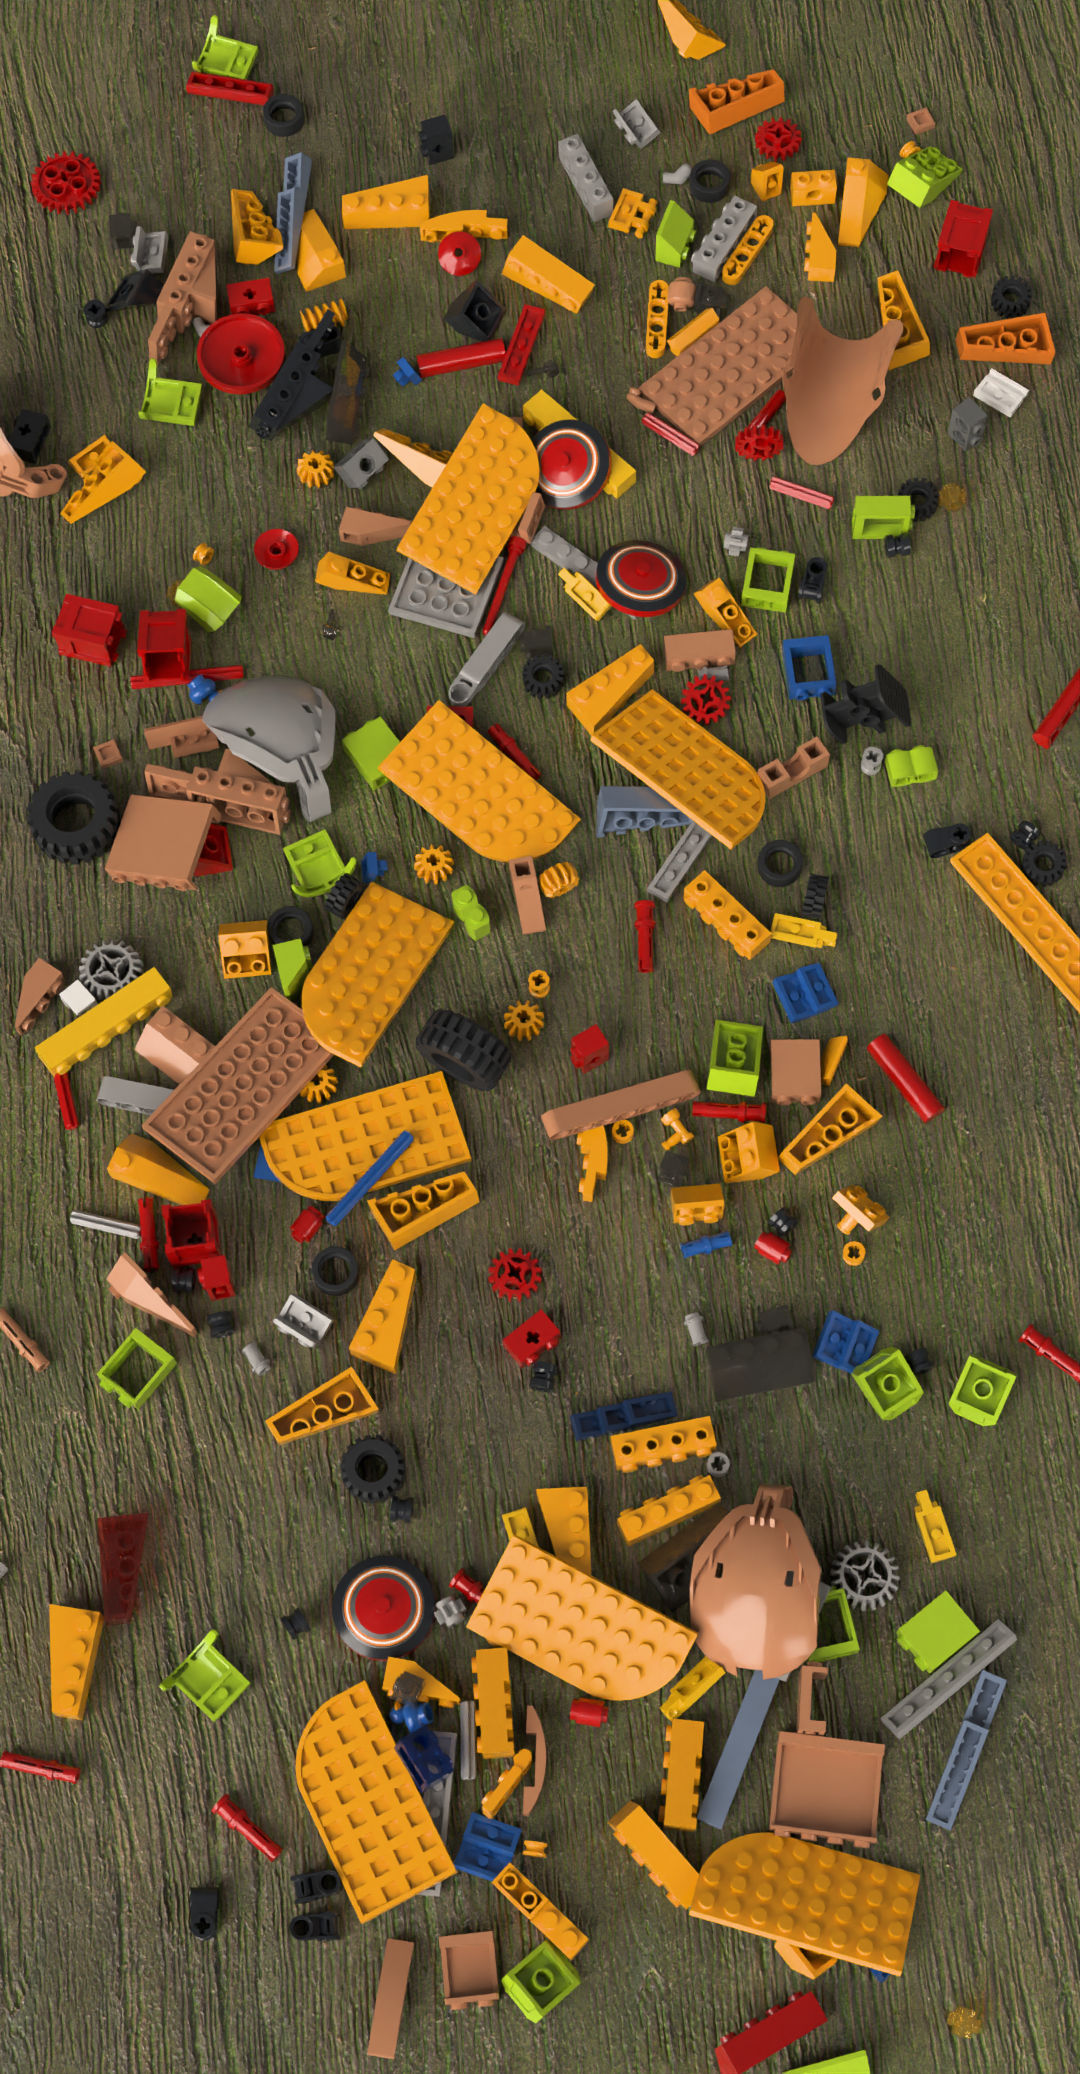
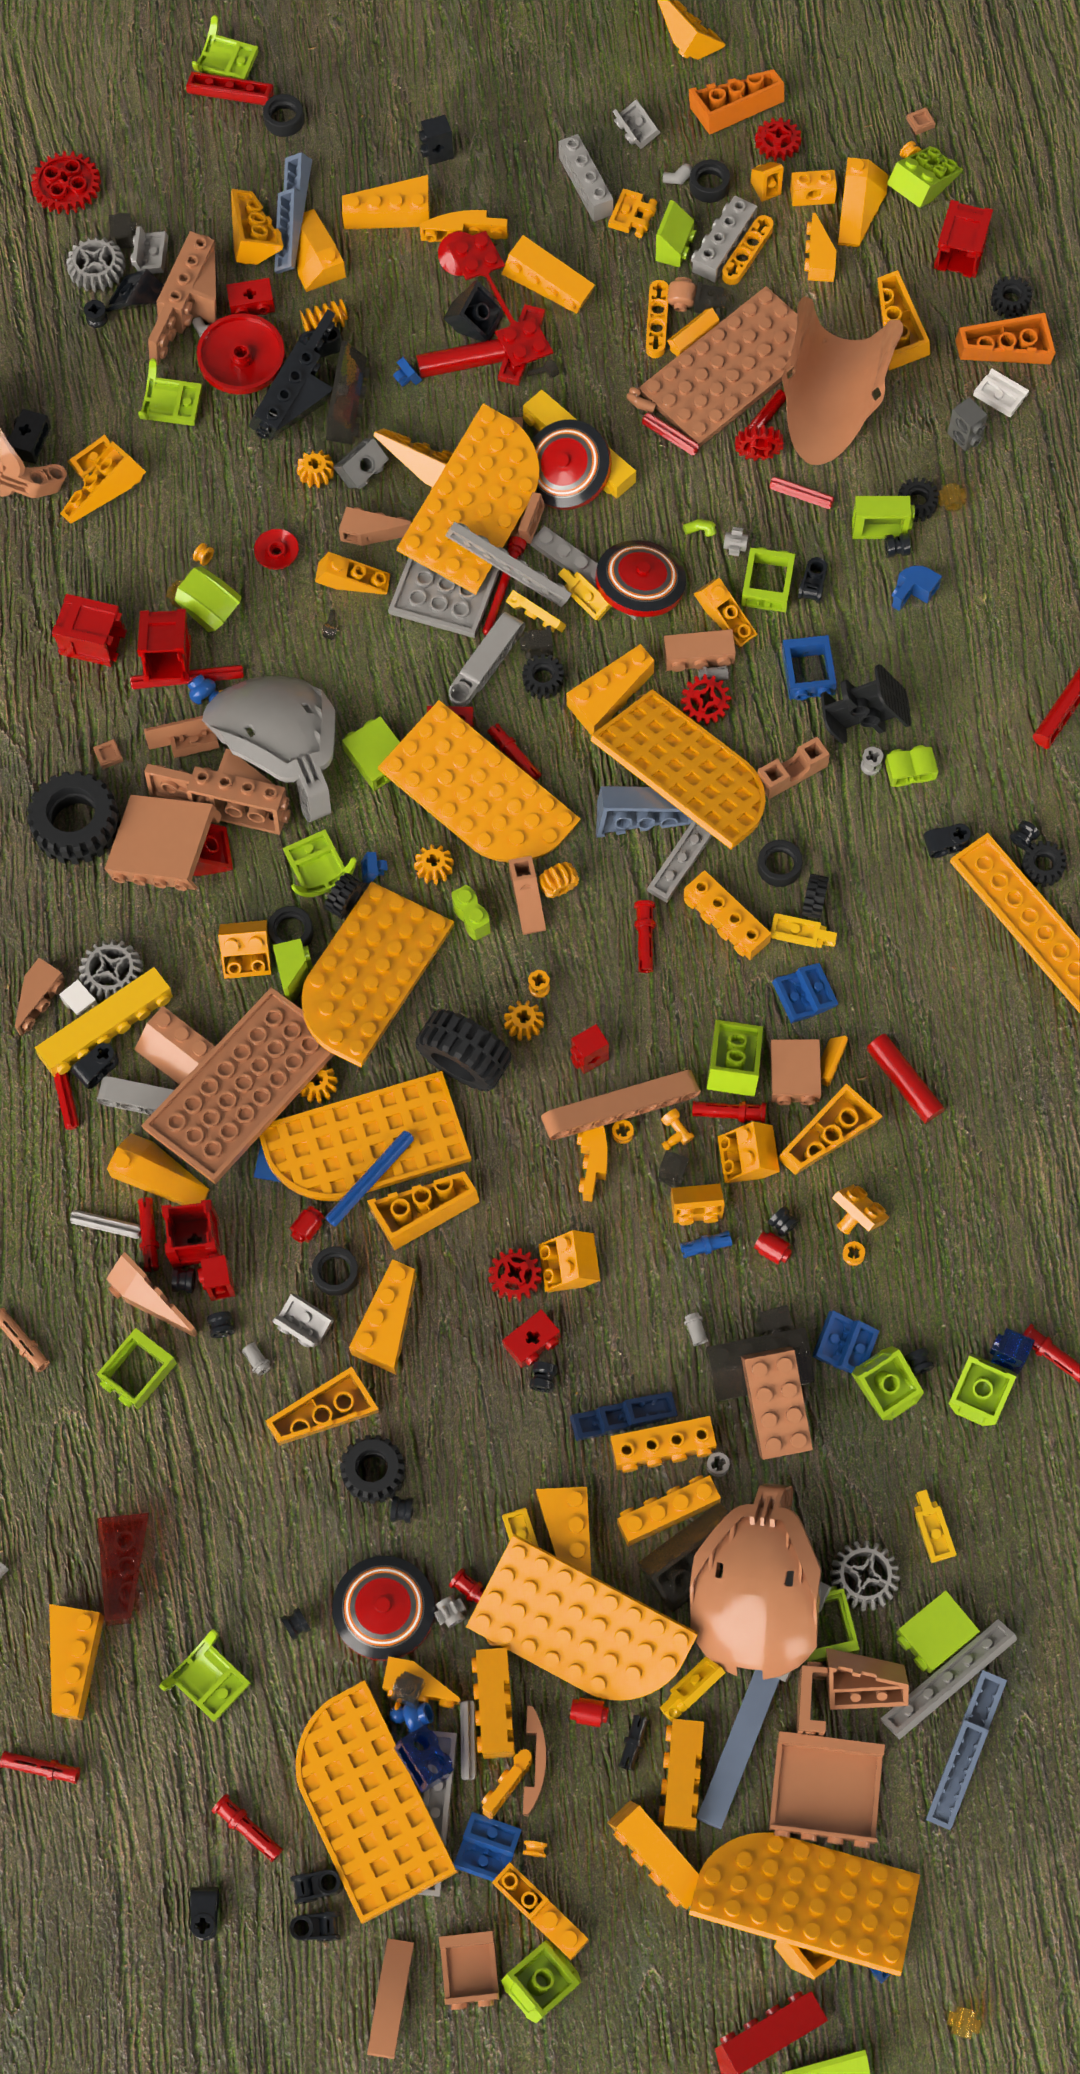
(94, 1067): none -> black piece
(96, 271): none -> light grey gear
(513, 567): none -> light grey plate
(520, 340): none -> red hinge
(532, 610): none -> yellow hinge
(569, 1261): none -> light orange slope
(633, 1743): none -> black pin
(700, 524): none -> lime arm
(776, 1403): none -> nougat brick
(864, 1682): none -> nougat wedge
(917, 582): none -> blue brick
(1011, 1350): none -> clear blue brick

